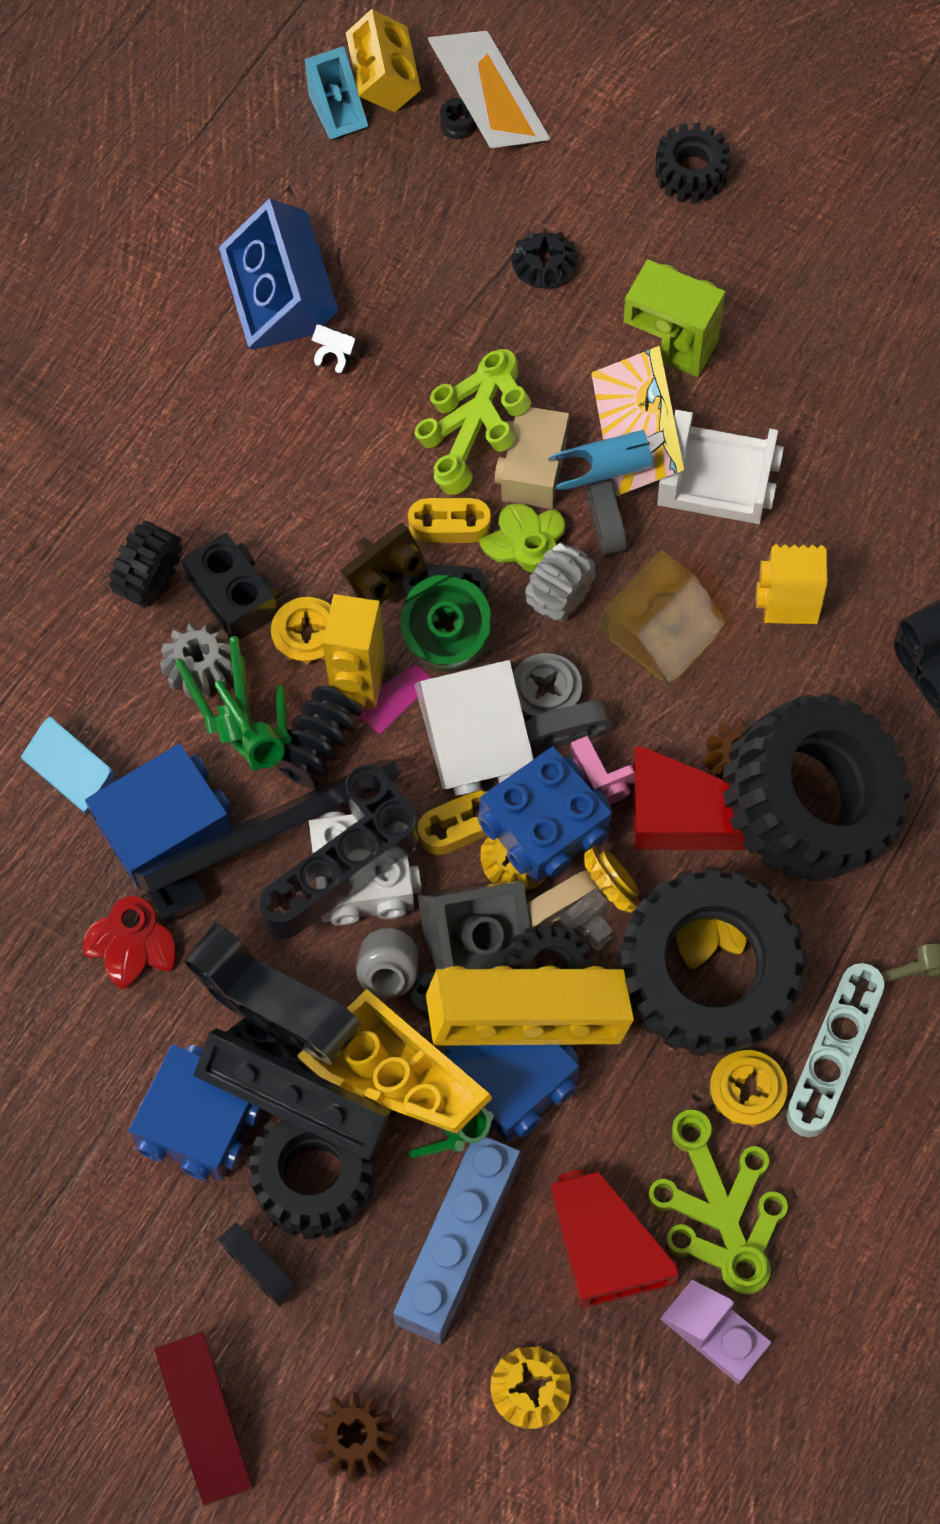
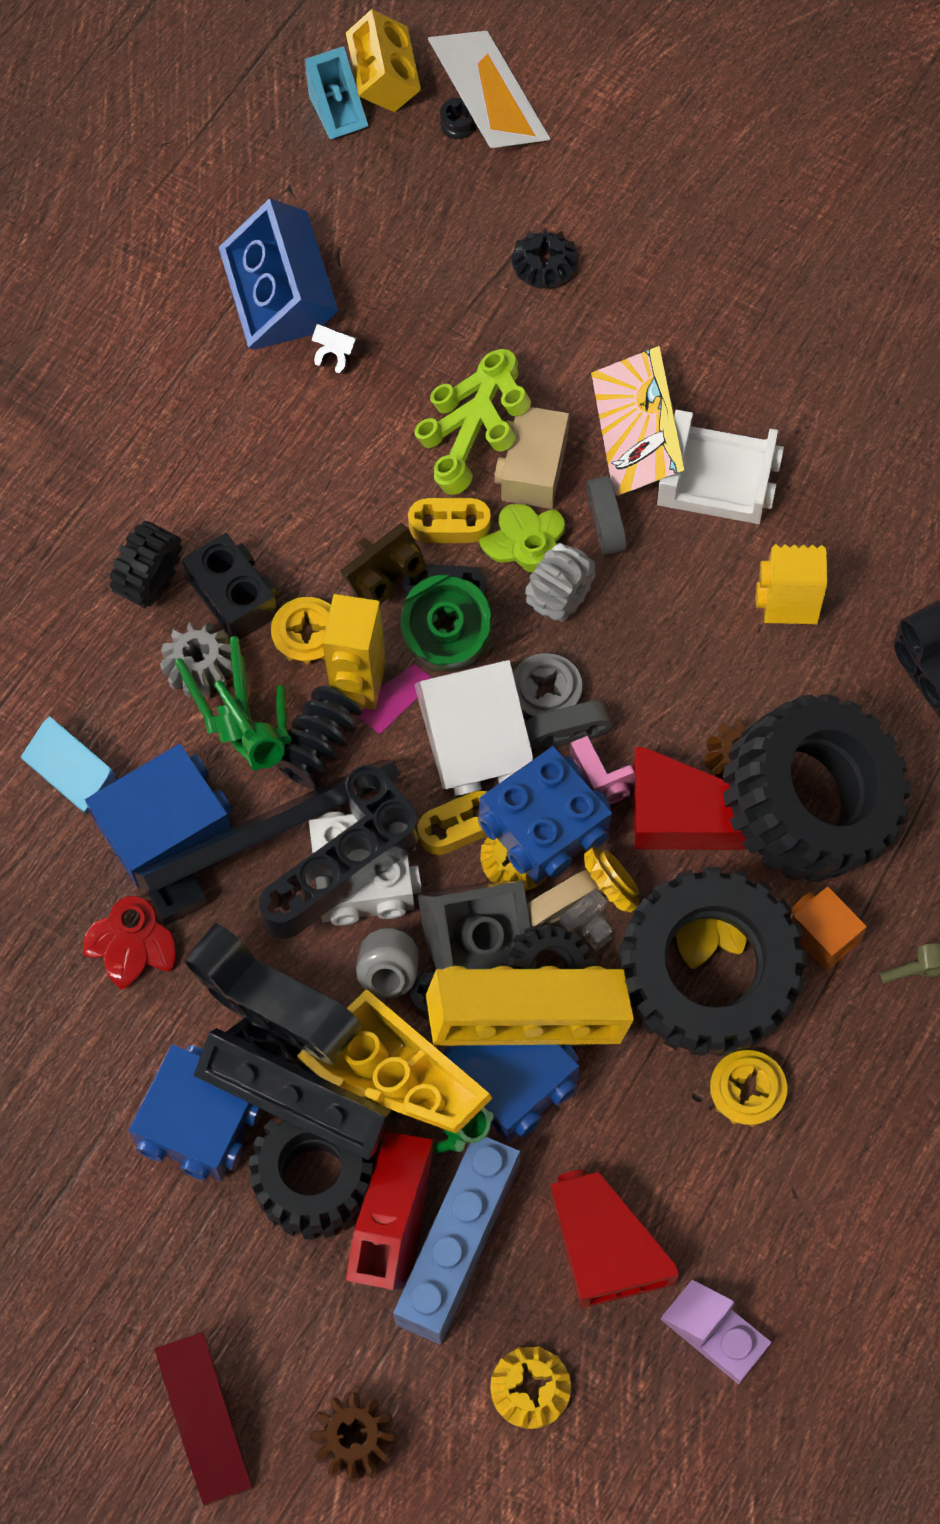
(257, 1264): black beam -> none
(391, 1213): none -> red slope
(609, 458): dark azure piece -> none
(662, 618): clear yellow slope -> none
(679, 311): lime brick -> none
(694, 144): black tyre -> none
(721, 1211): lime plant -> none
(827, 927): none -> orange brick
(835, 1049): light aqua beam -> none

